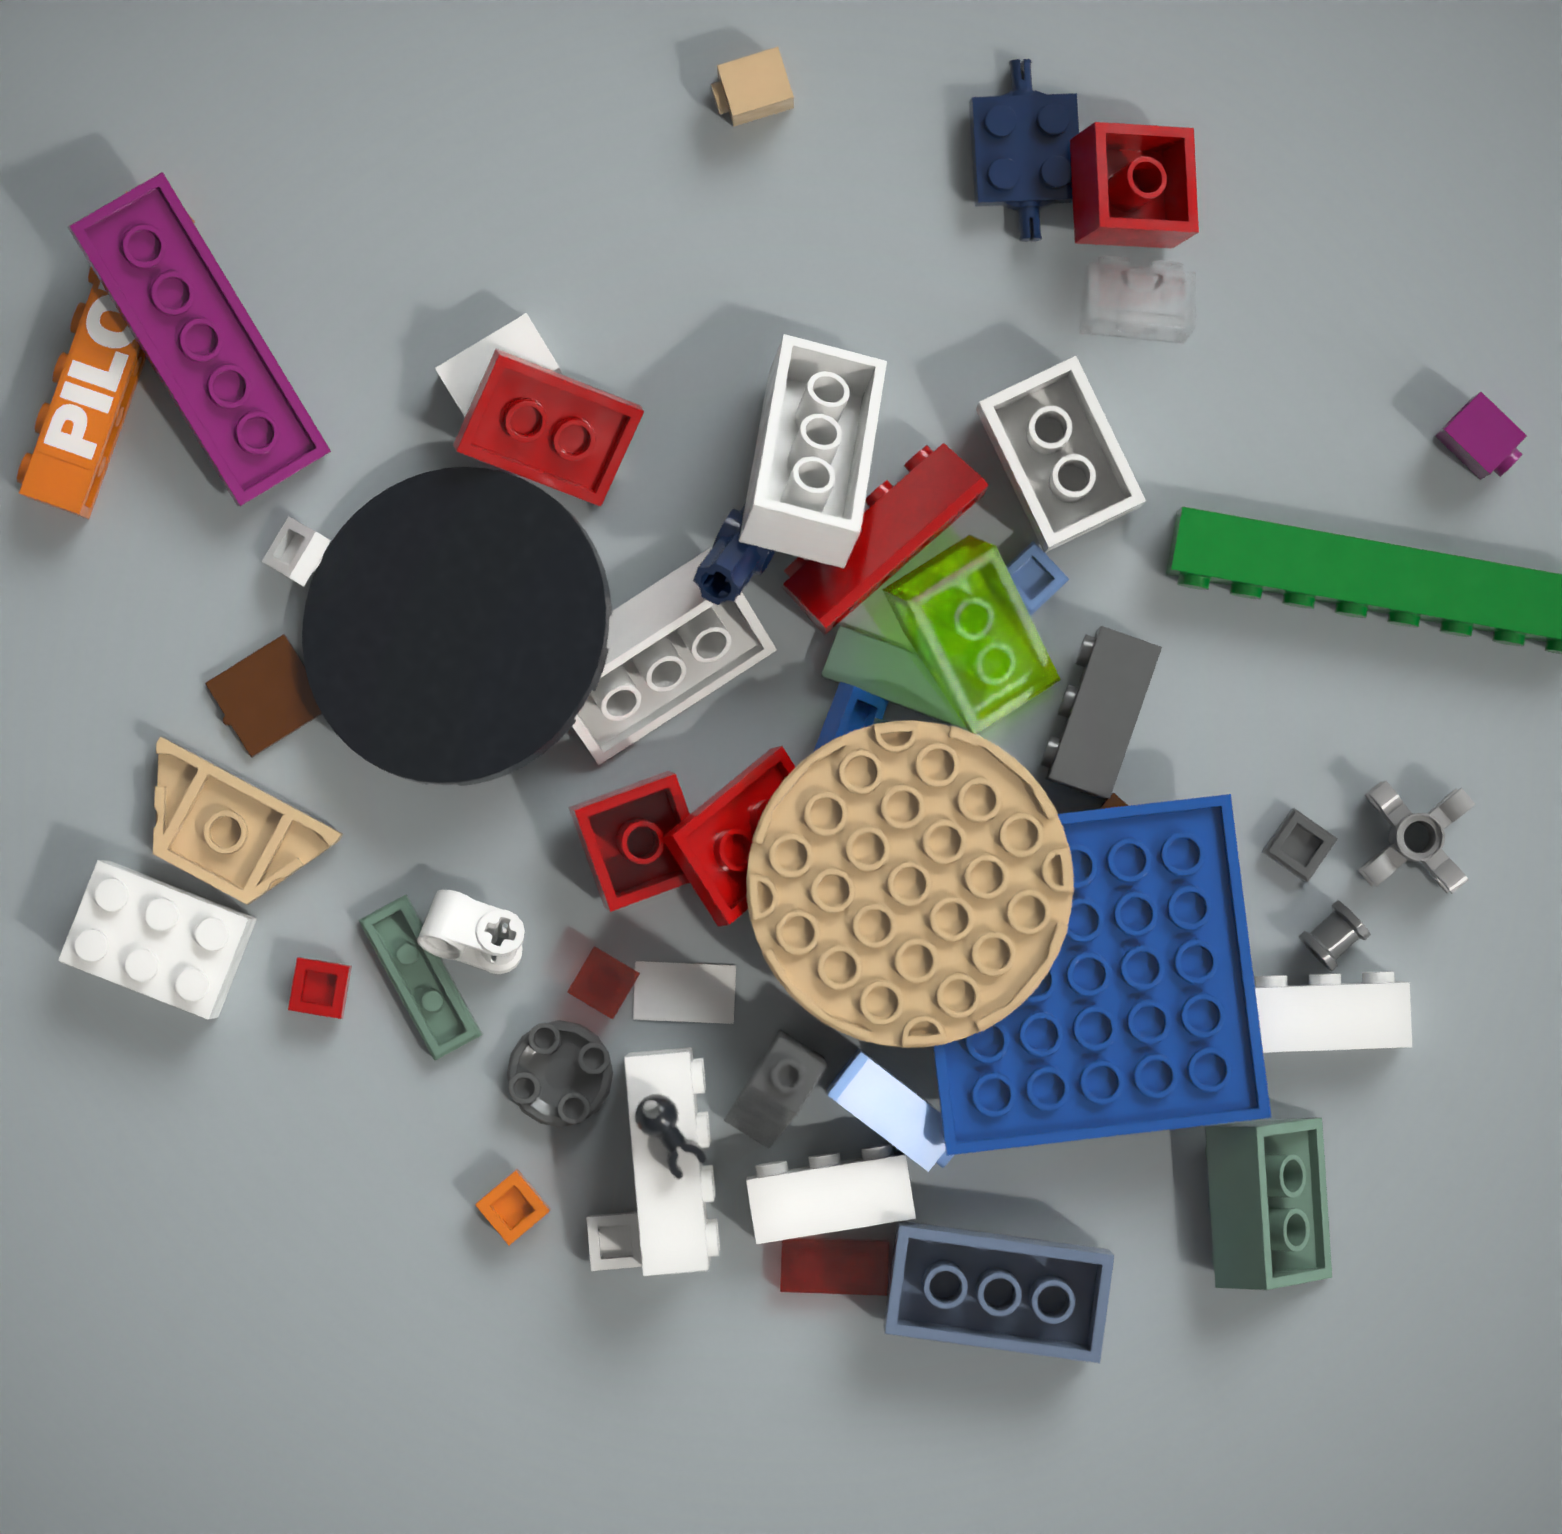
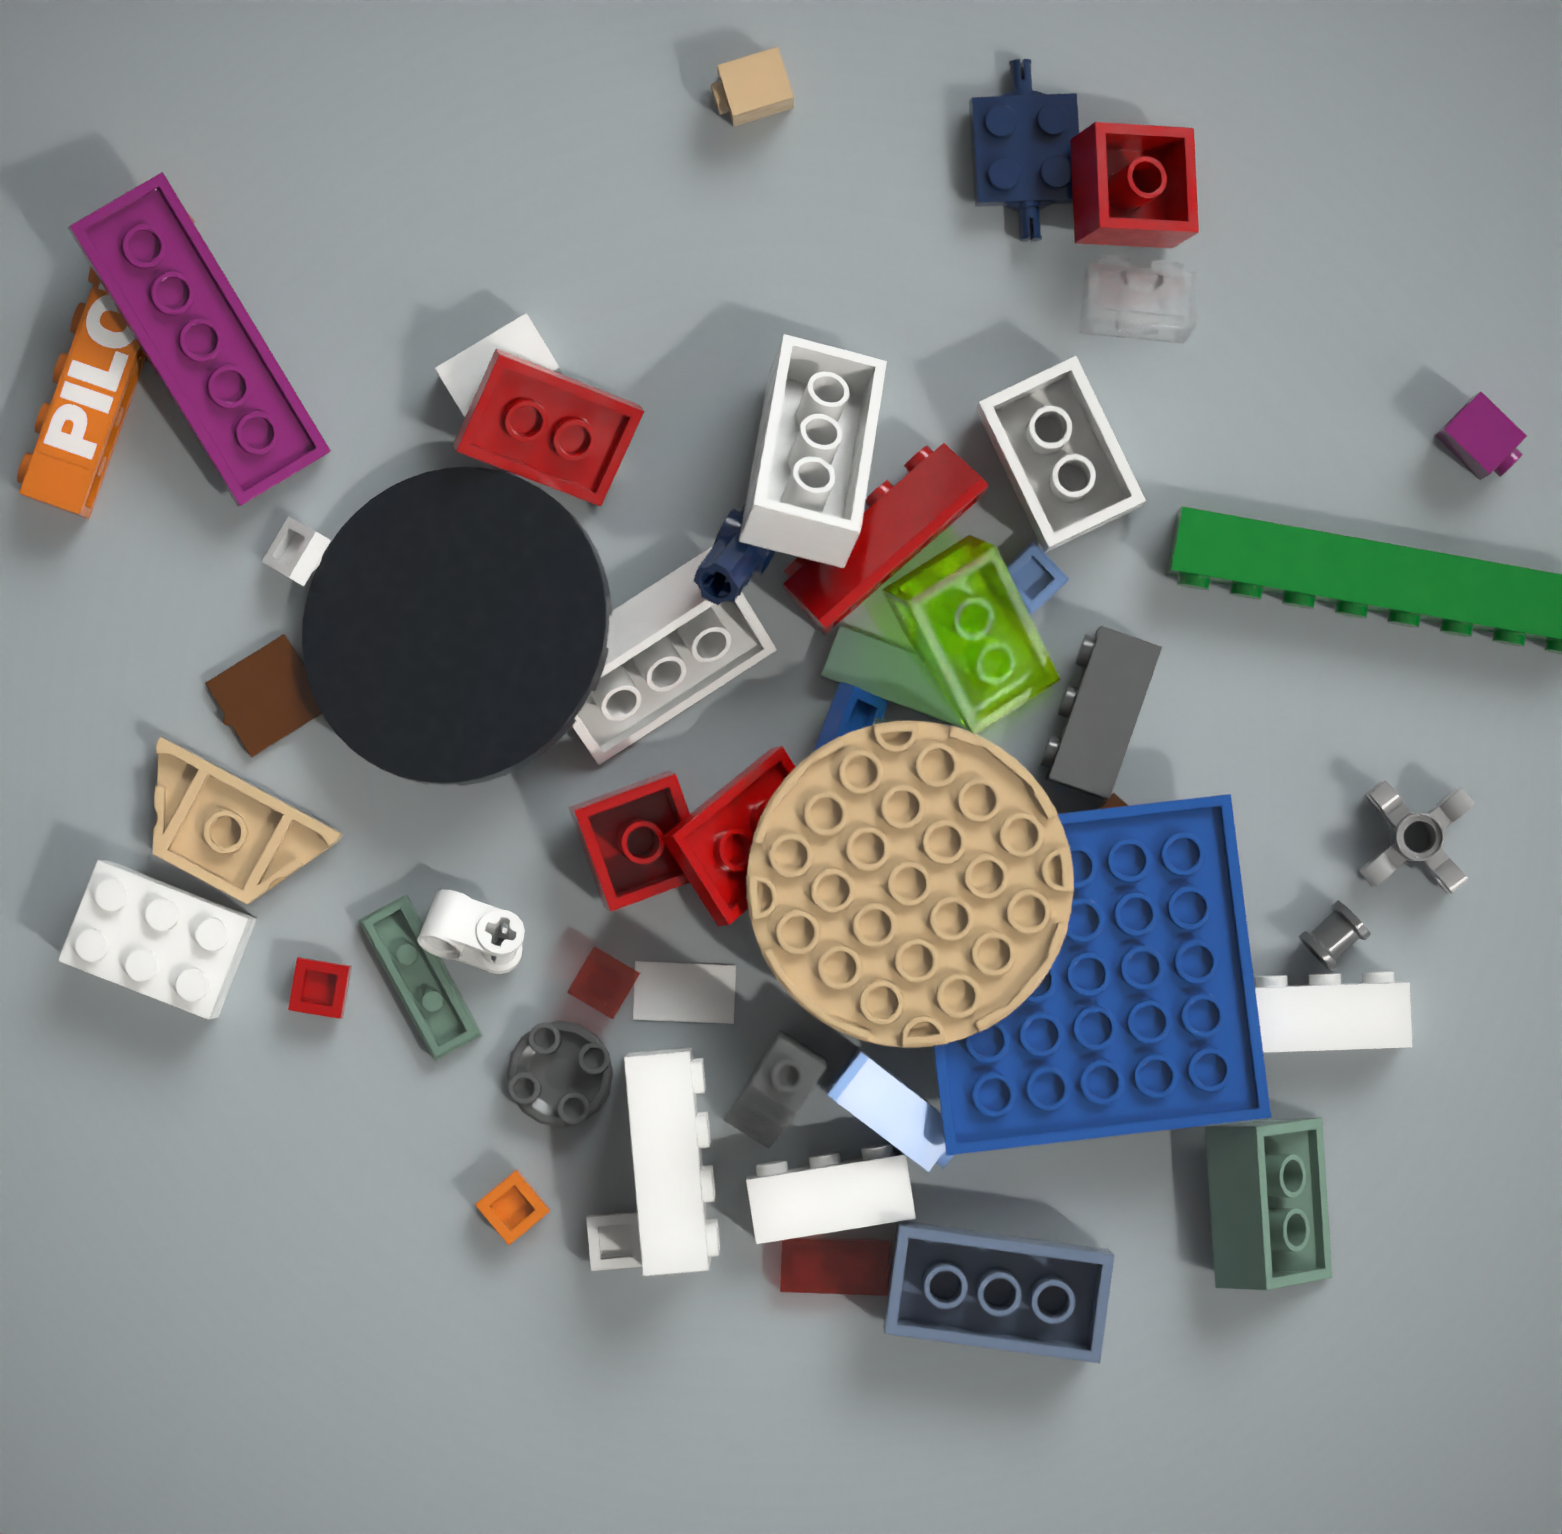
(662, 1124): black arm -> none
(1299, 845): dark grey tile -> none

